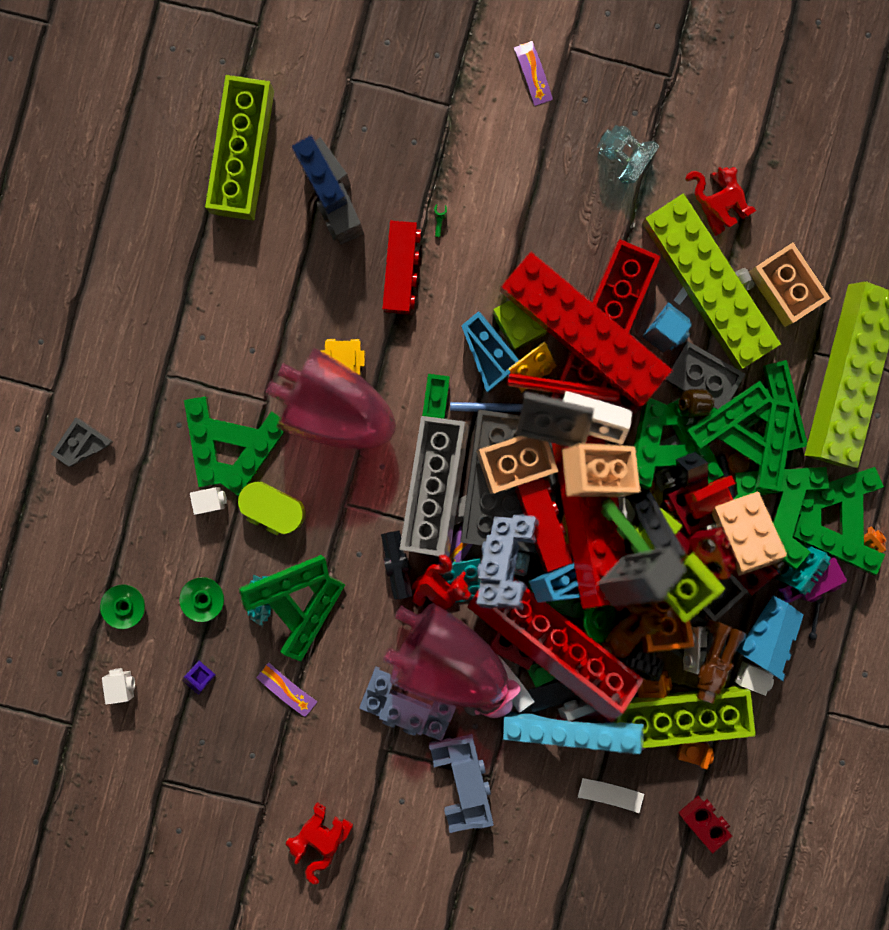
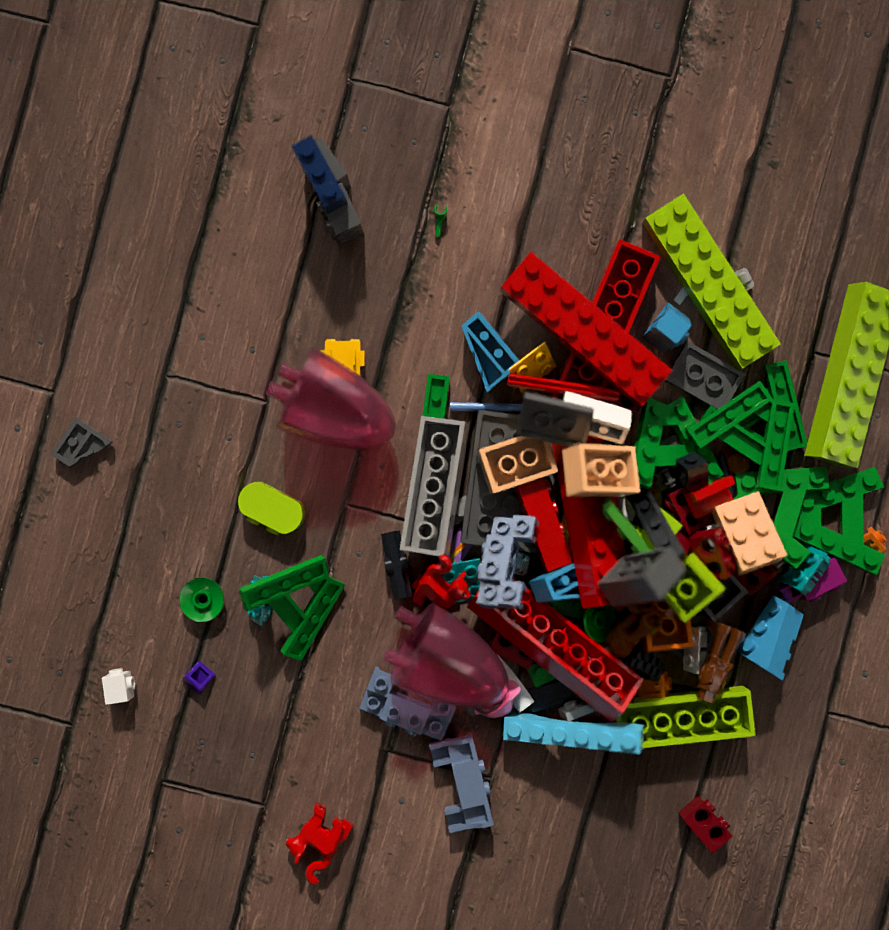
(112, 608): green dish -> none
(205, 431): green plate -> none
(208, 500): white brick -> none
(240, 147): lime brick -> none
(286, 690): medium lavender sticker -> none
(400, 267): red brick -> none
(517, 325): lime brick -> none
(533, 73): medium lavender sticker -> none
(611, 794): white sticker -> none
(612, 148): clear light blue tile -> none
(696, 403): dark brown head -> none
(696, 753): orange bracket -> none
(718, 204): red animal -> none
(754, 678): white brick -> none
(789, 285): light nougat brick -> none
(812, 635): black hinge -> none

